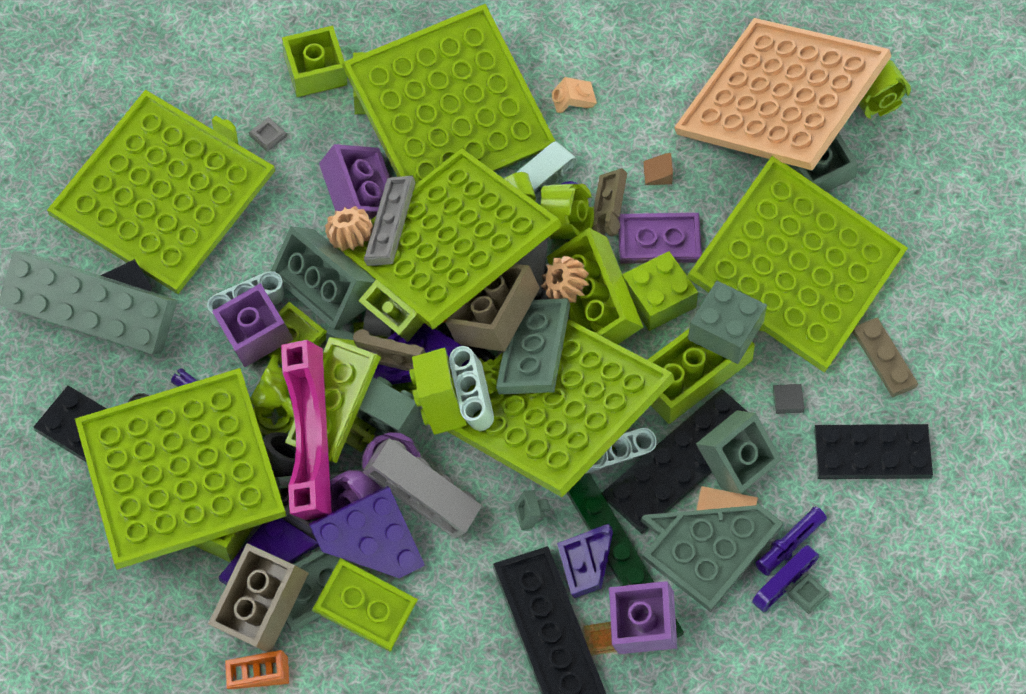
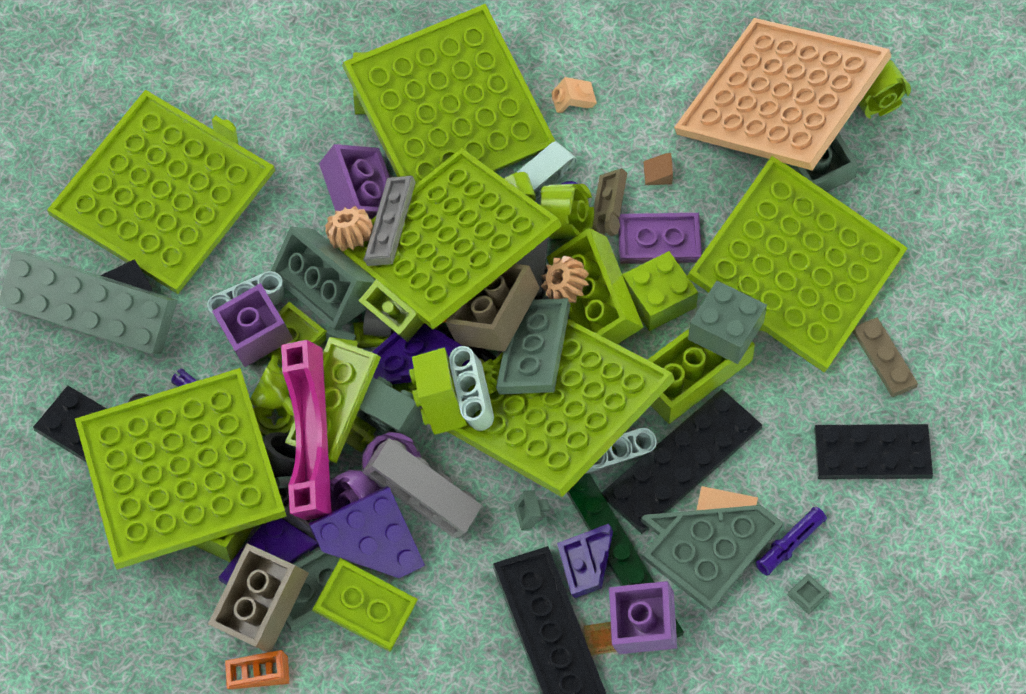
(267, 134): light grey tile -> none
(314, 61): lime brick -> none
(391, 352): dark tan plate -> none
(738, 451): sand green brick -> none
(788, 398): dark grey tile -> none
(789, 573): dark purple beam -> none

